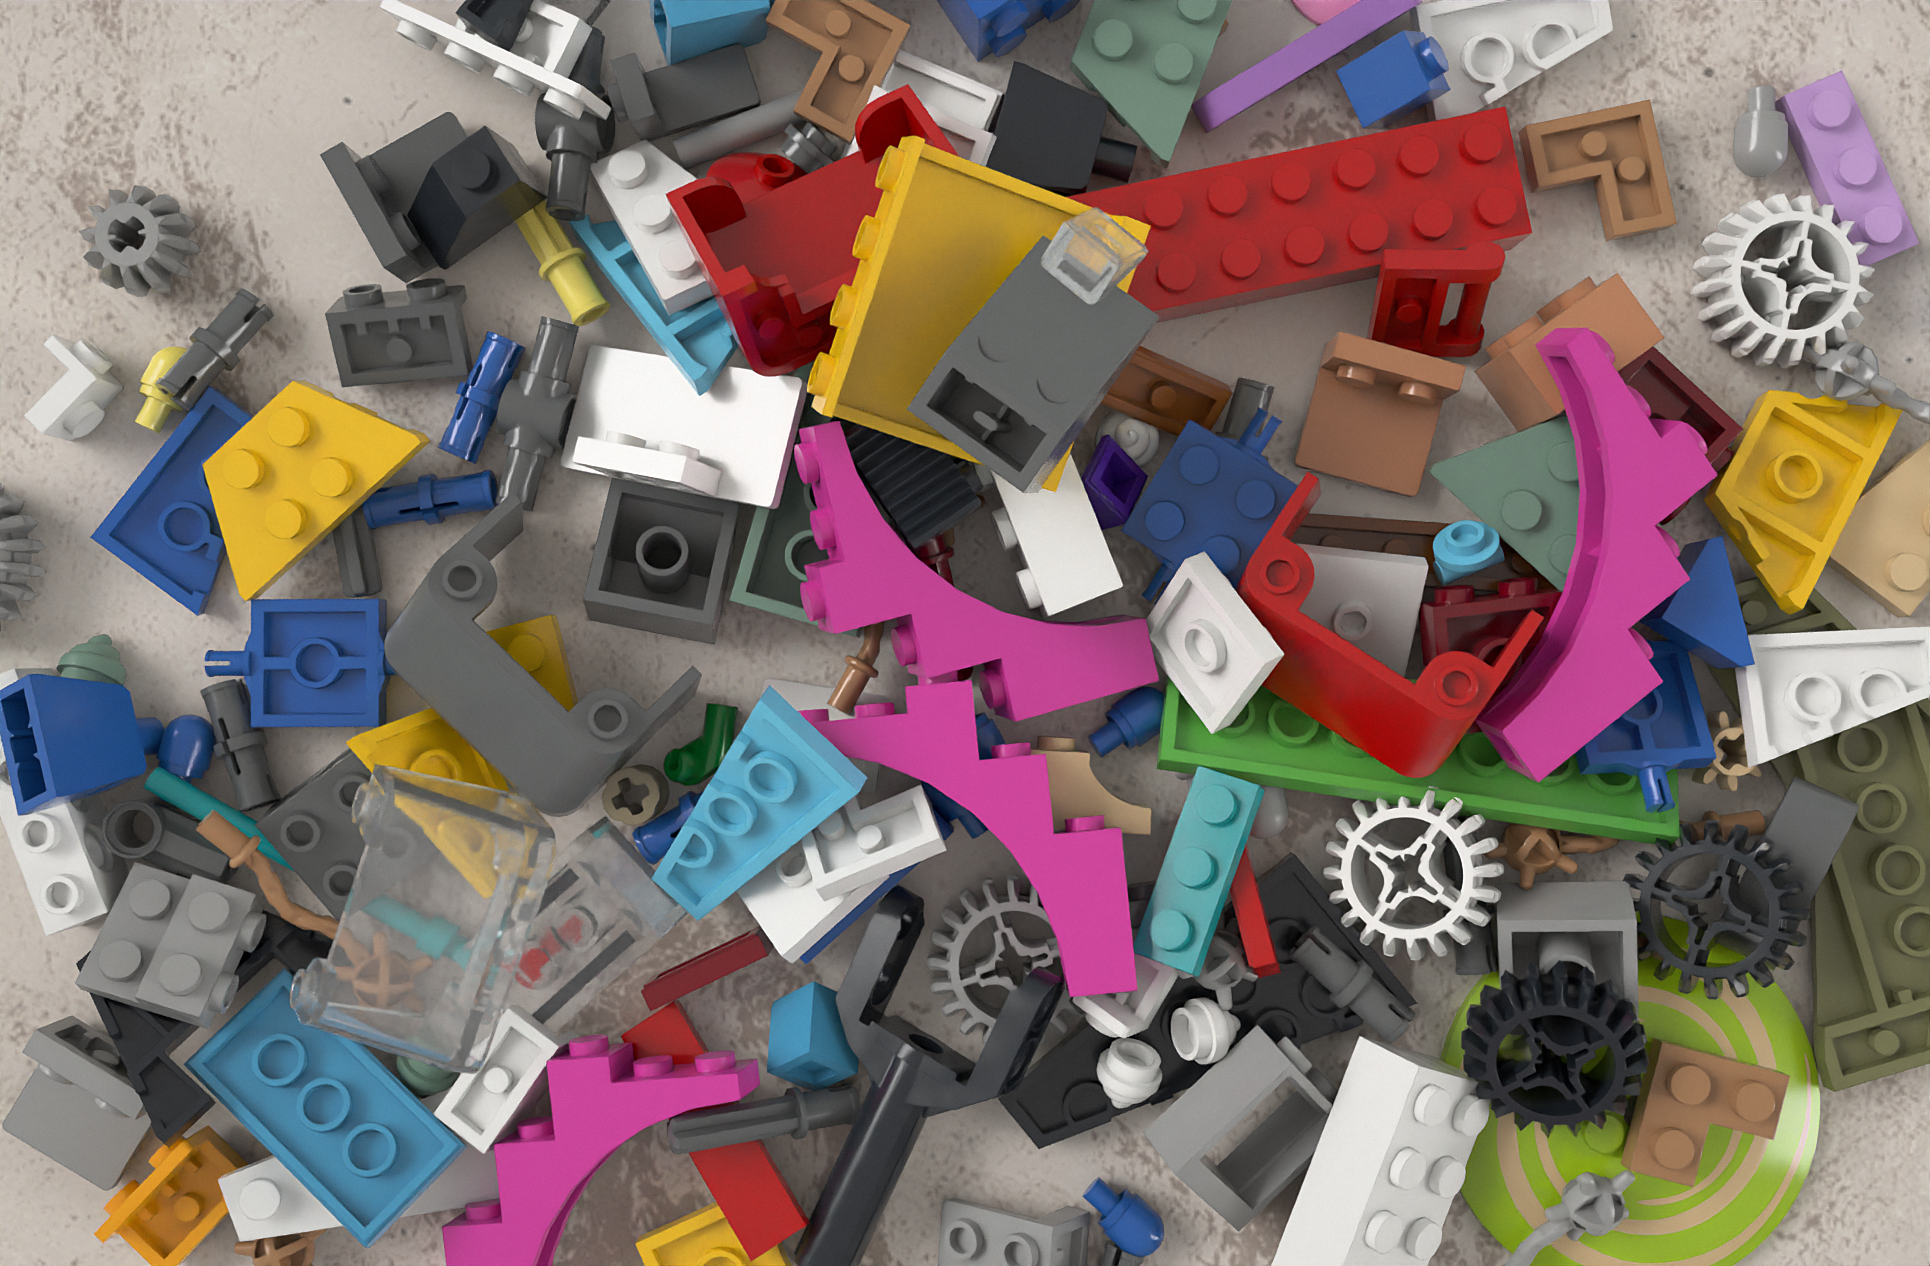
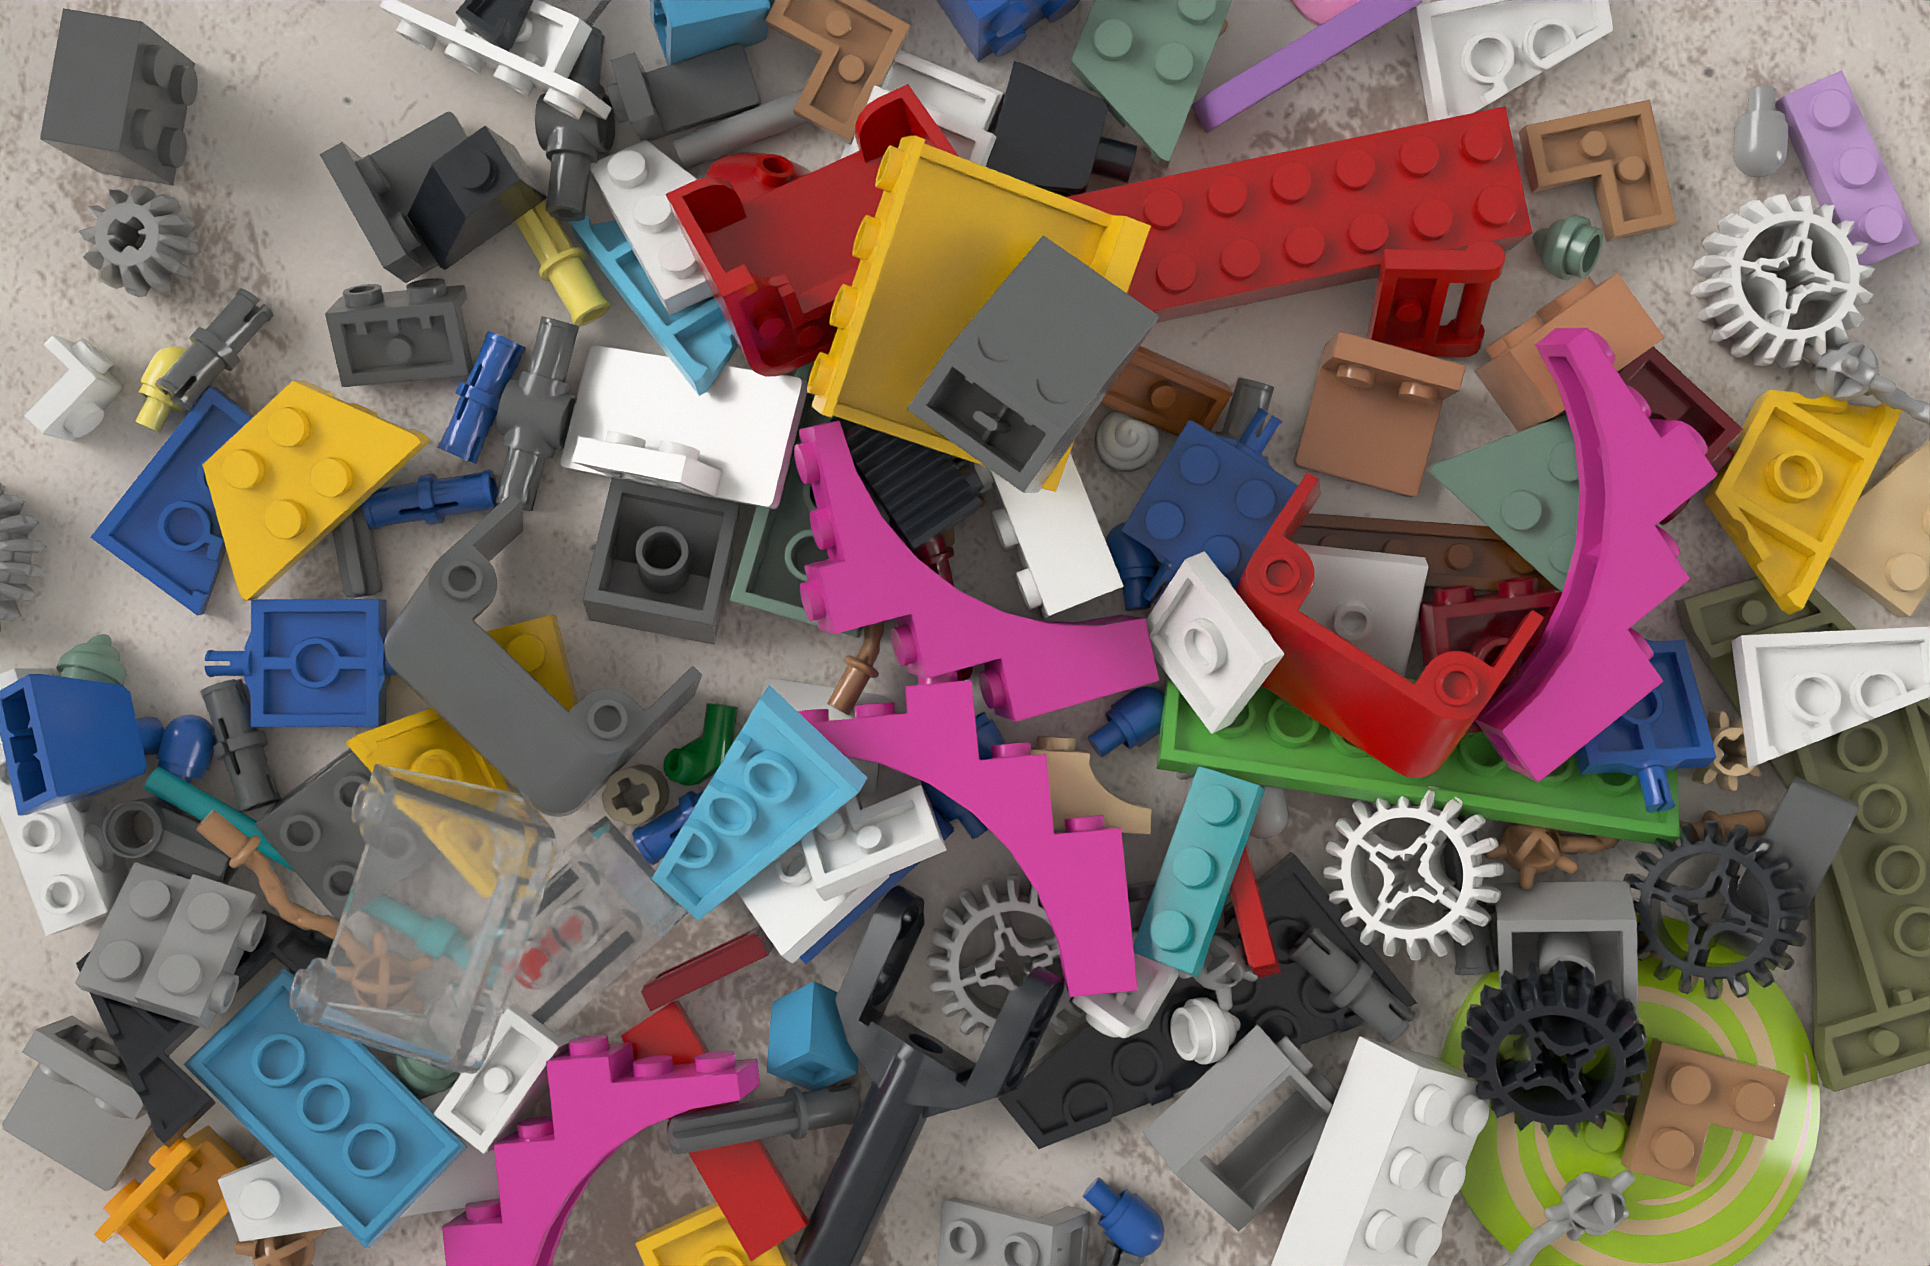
(118, 97): none -> dark grey brick
(808, 147): dark grey plate -> none
(1092, 255): clear slope -> none
(1112, 483): dark purple slope -> none
(1129, 1071): white plate -> none
(1135, 567): none -> blue cylinder
(1395, 78): blue brick -> none
(1465, 549): medium azure plate -> none
(1569, 247): none -> sand green plate
(1705, 610): blue slope -> none

